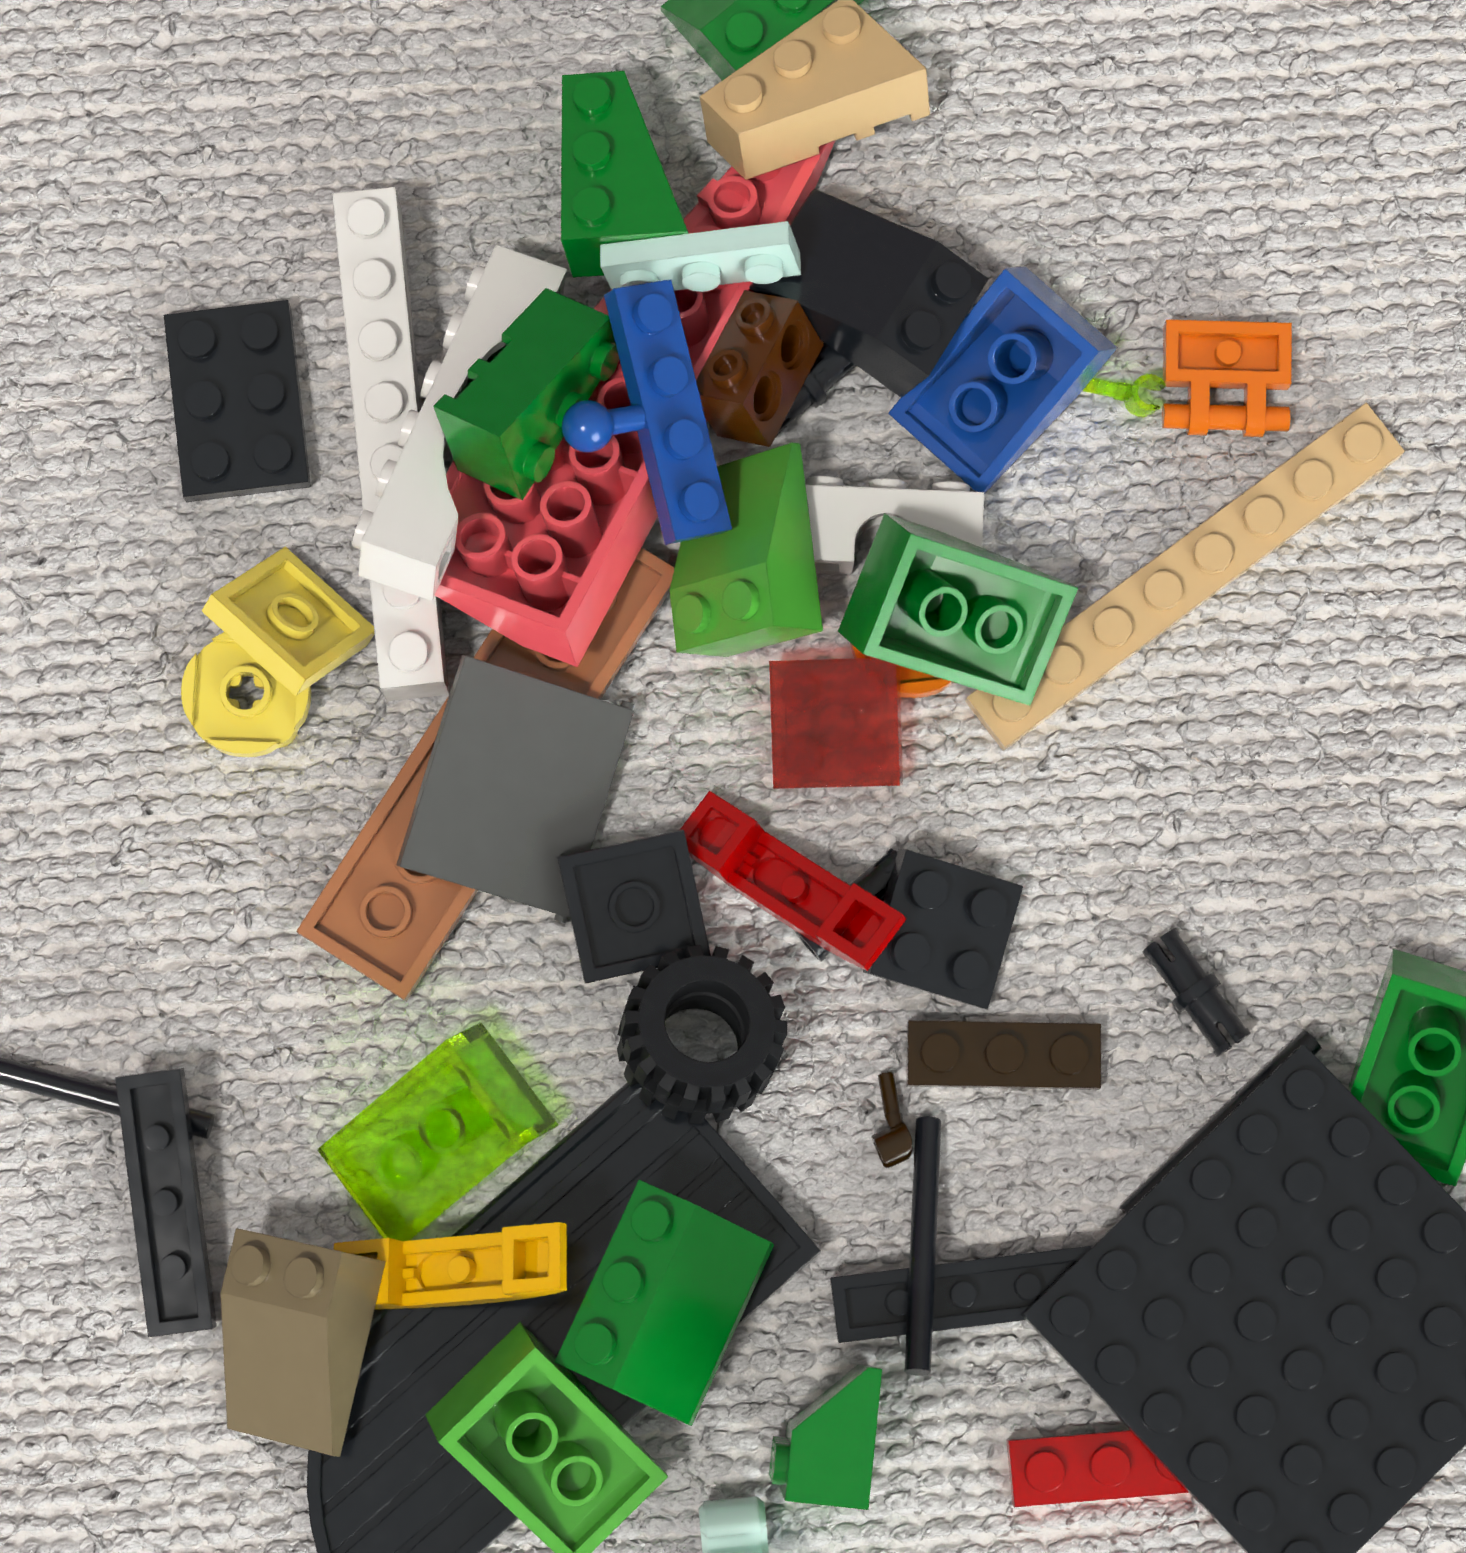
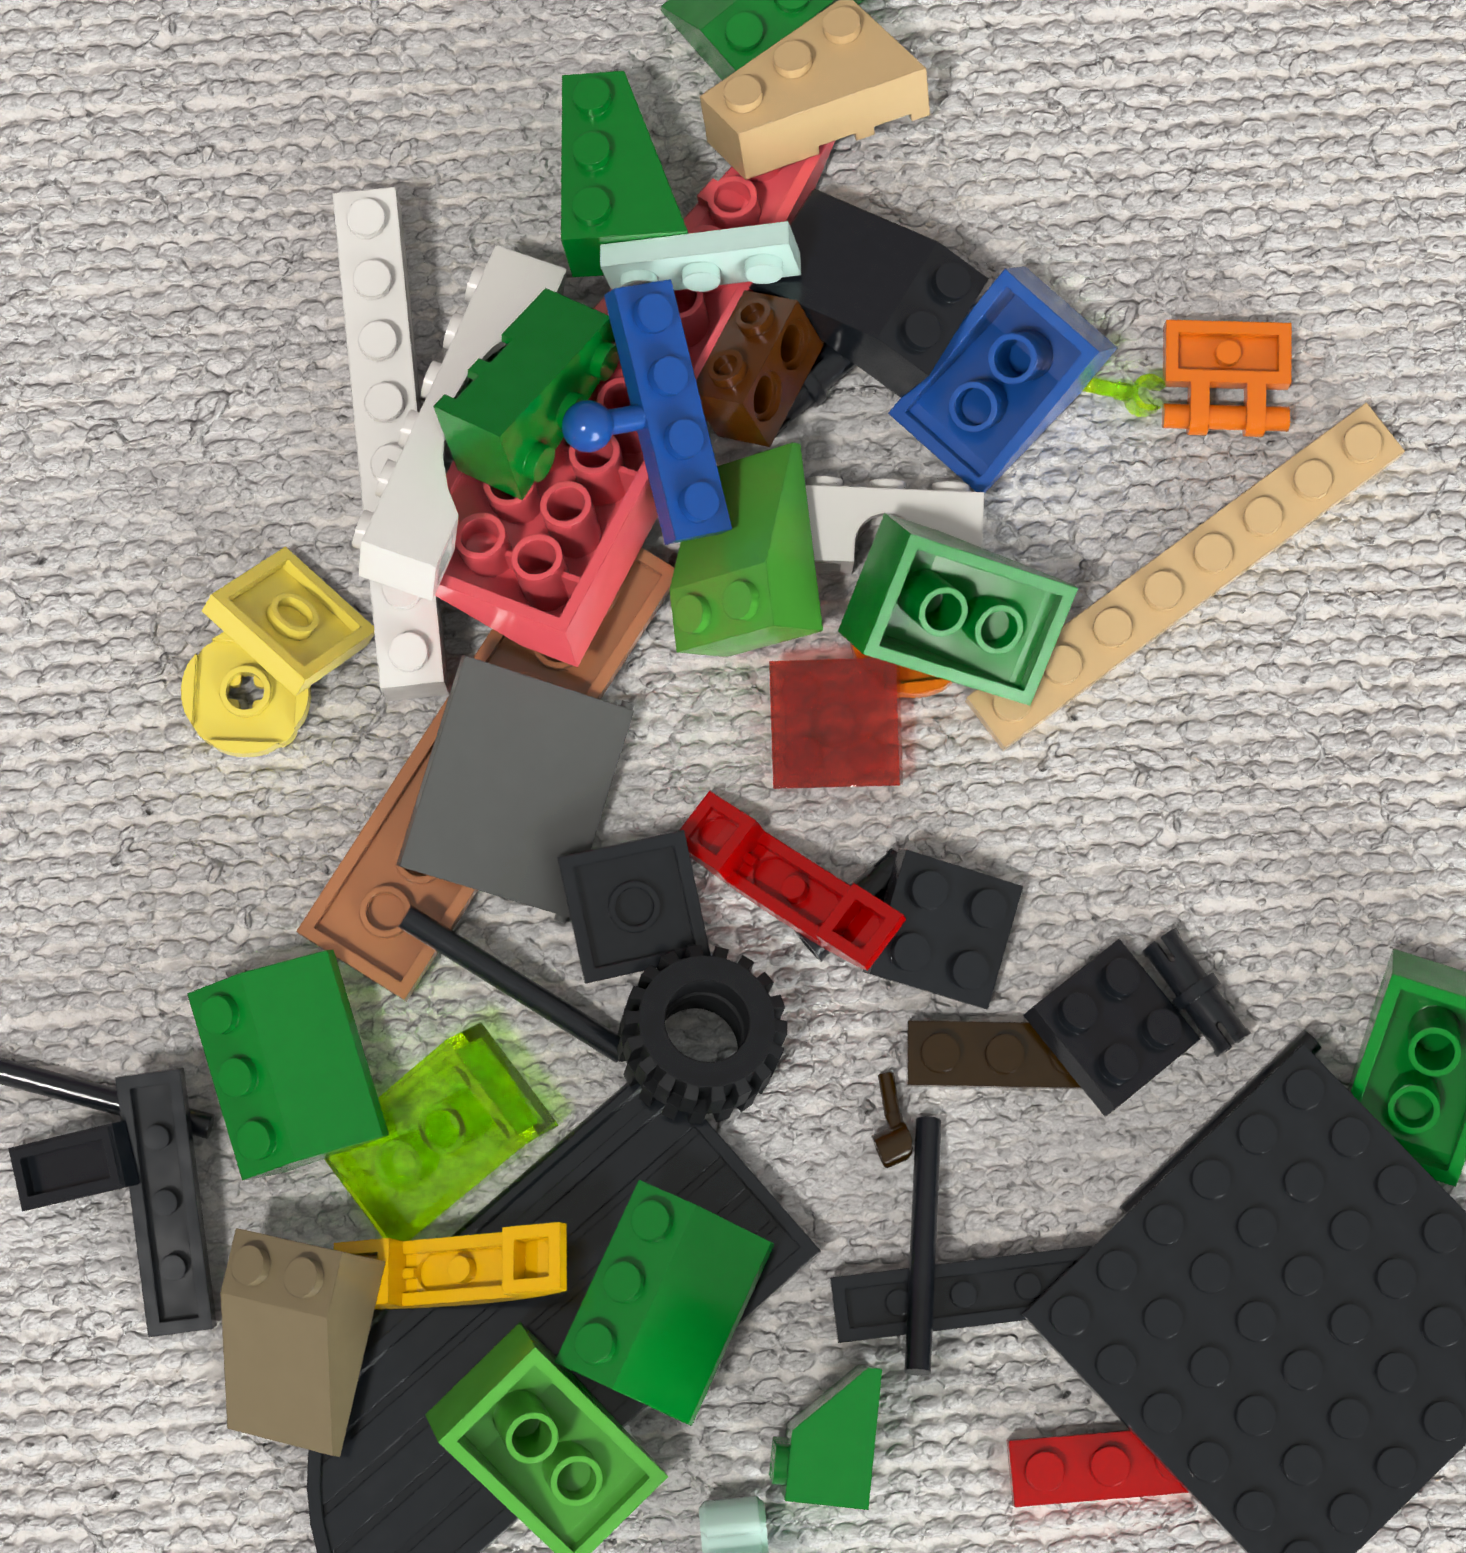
(73, 1166): none -> black tile
(237, 401): black plate -> none
(287, 1064): none -> green slope
(511, 982): none -> black bar
(1111, 1027): none -> black plate

